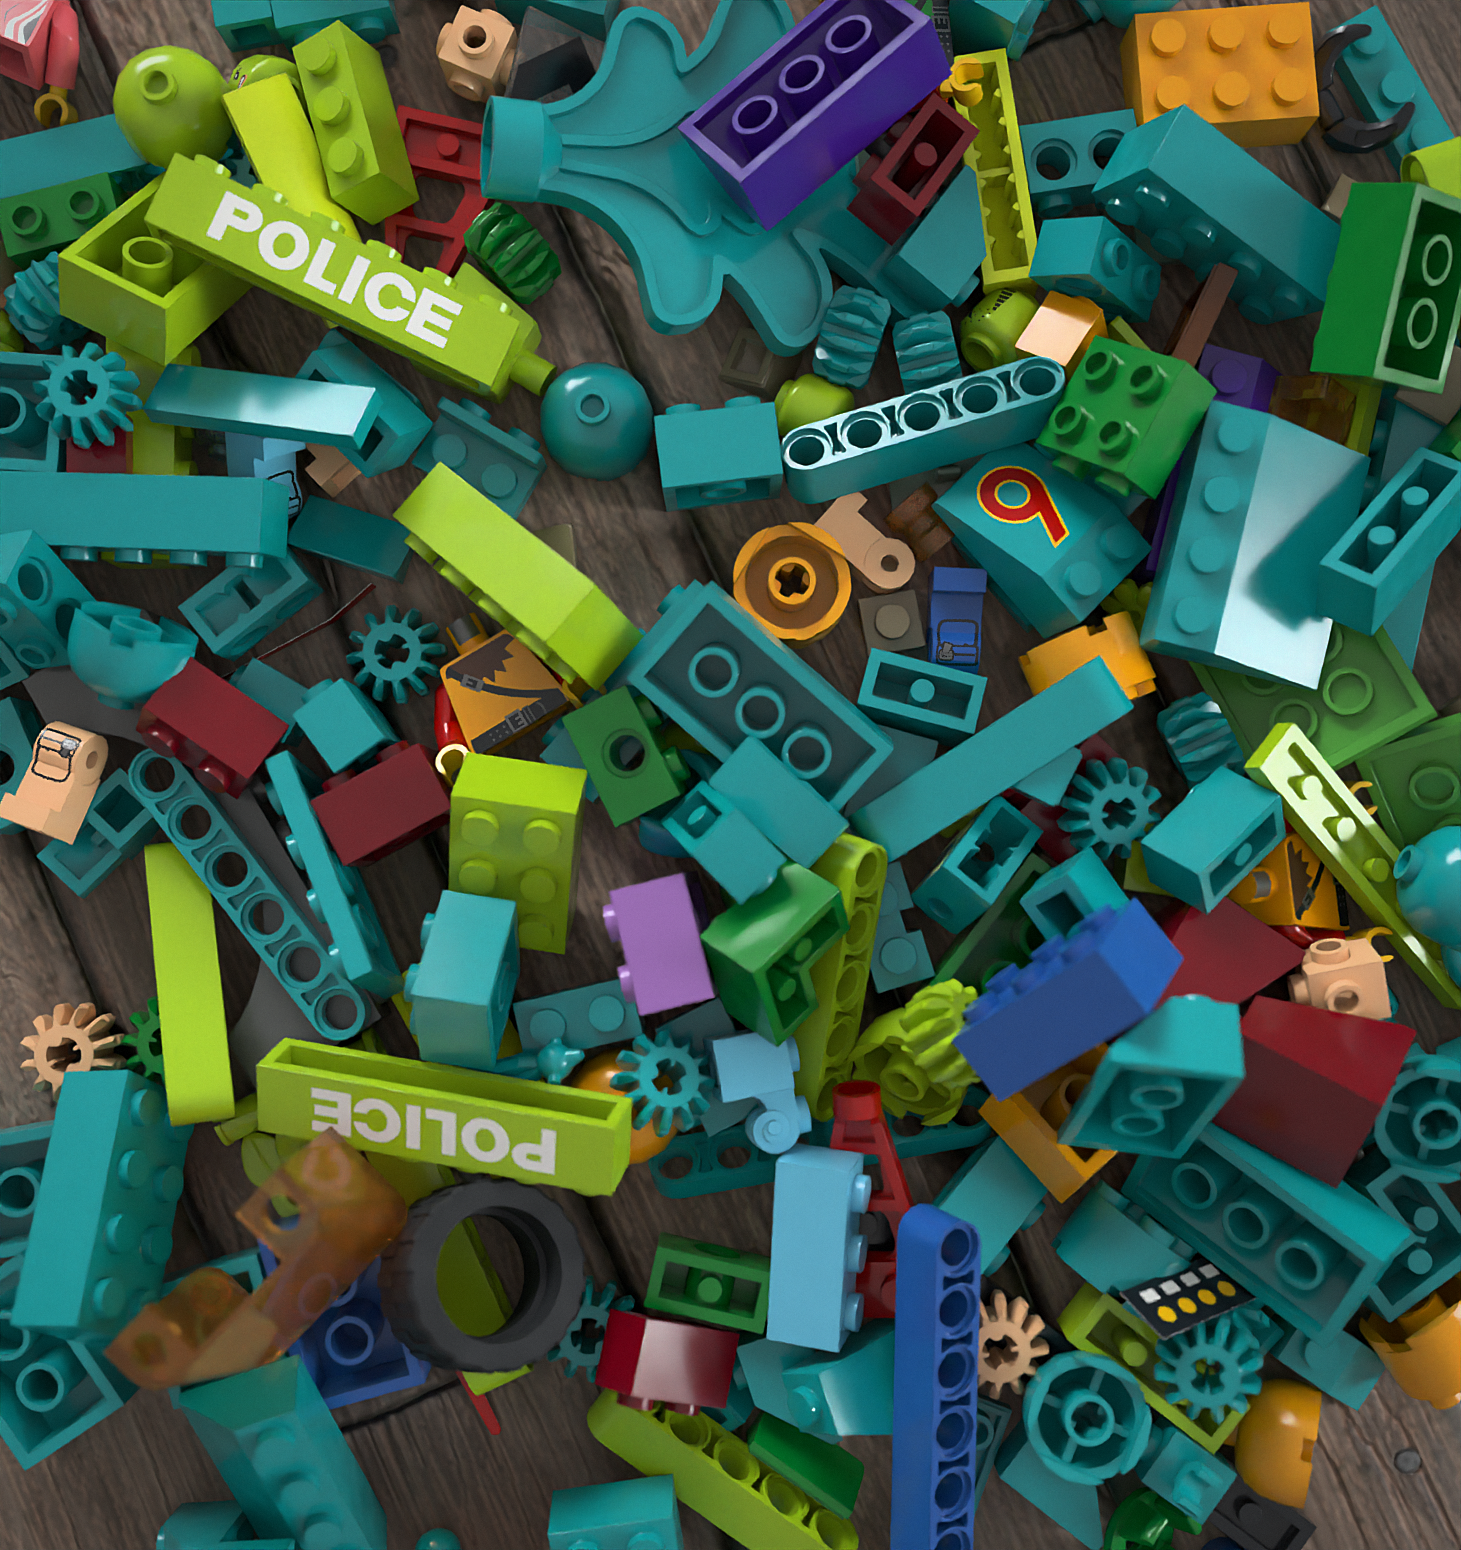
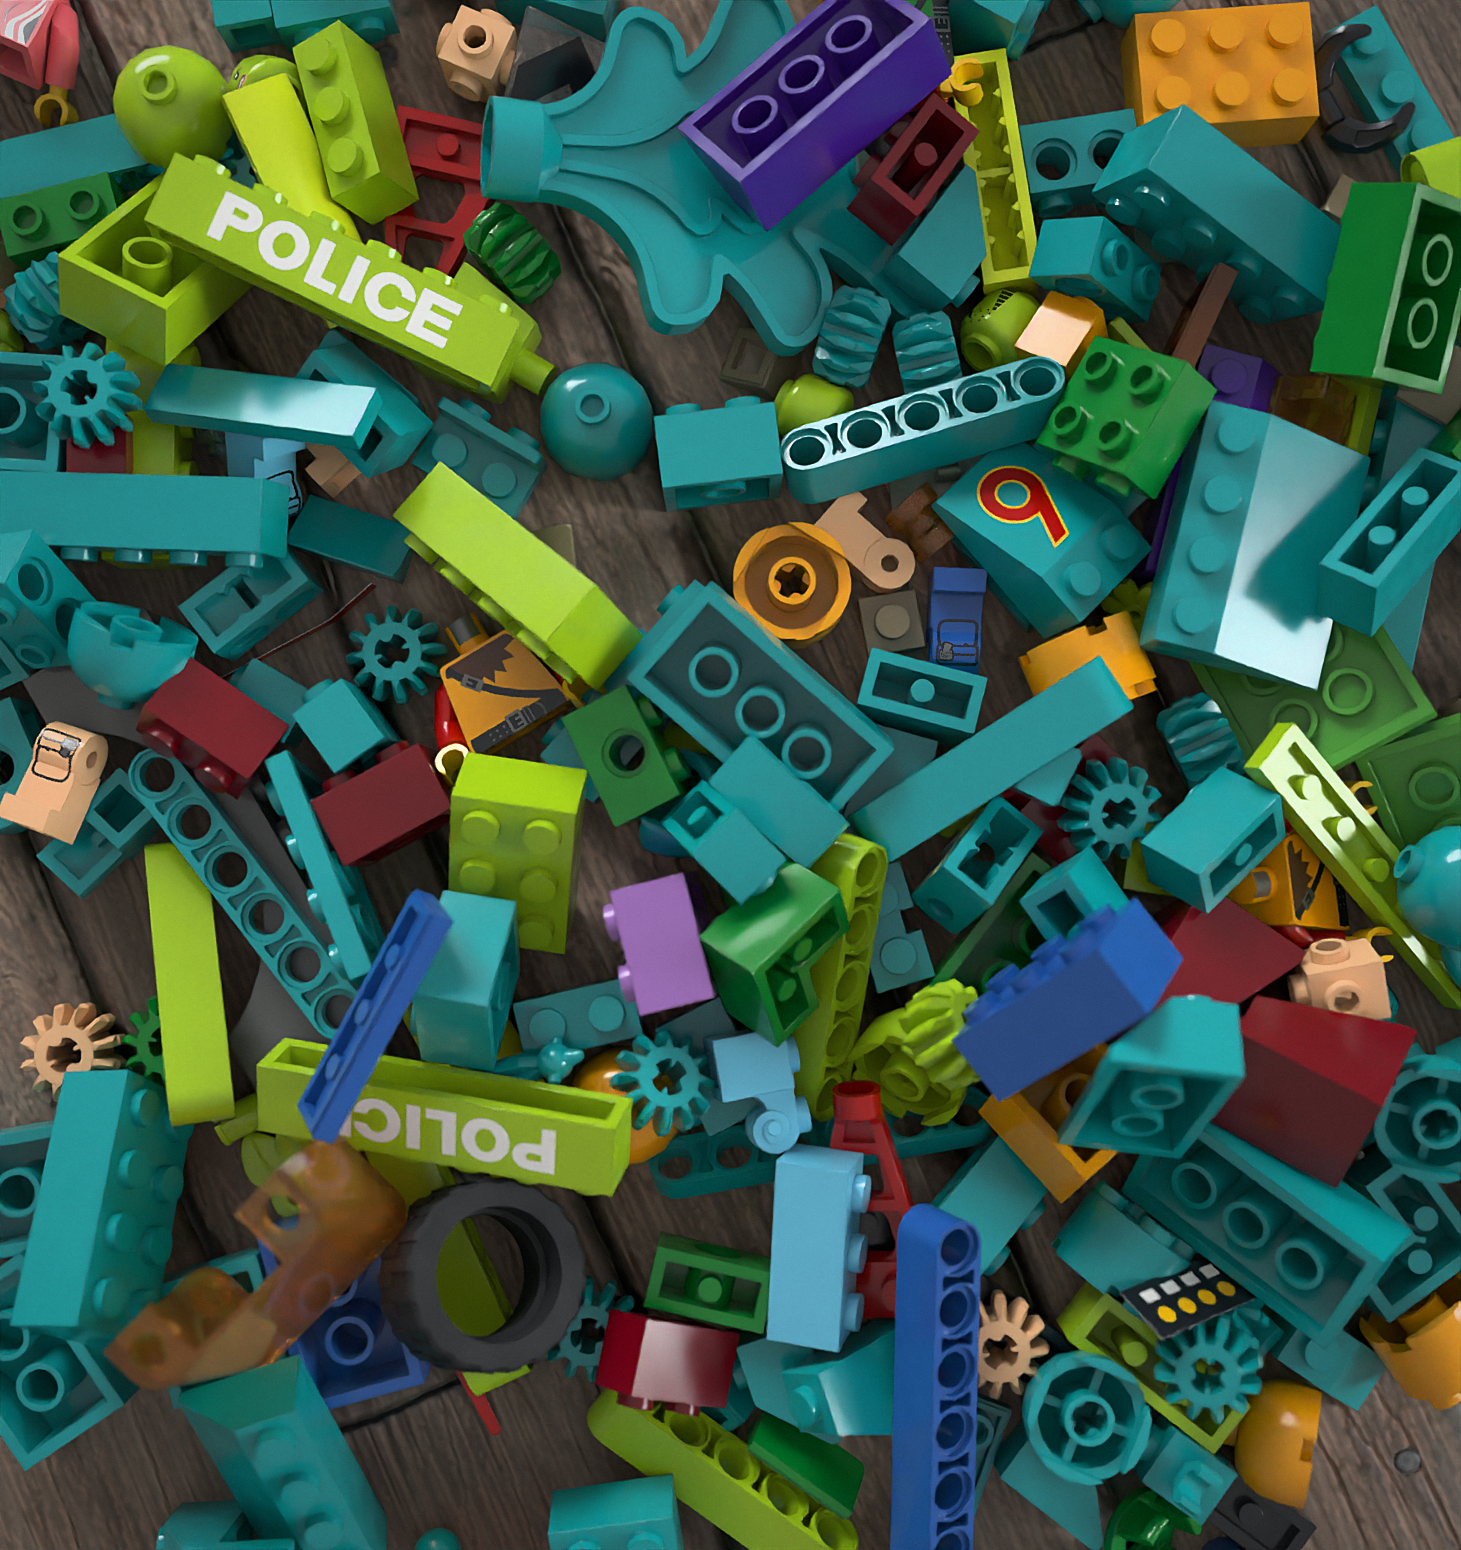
(374, 1015): none -> blue tile

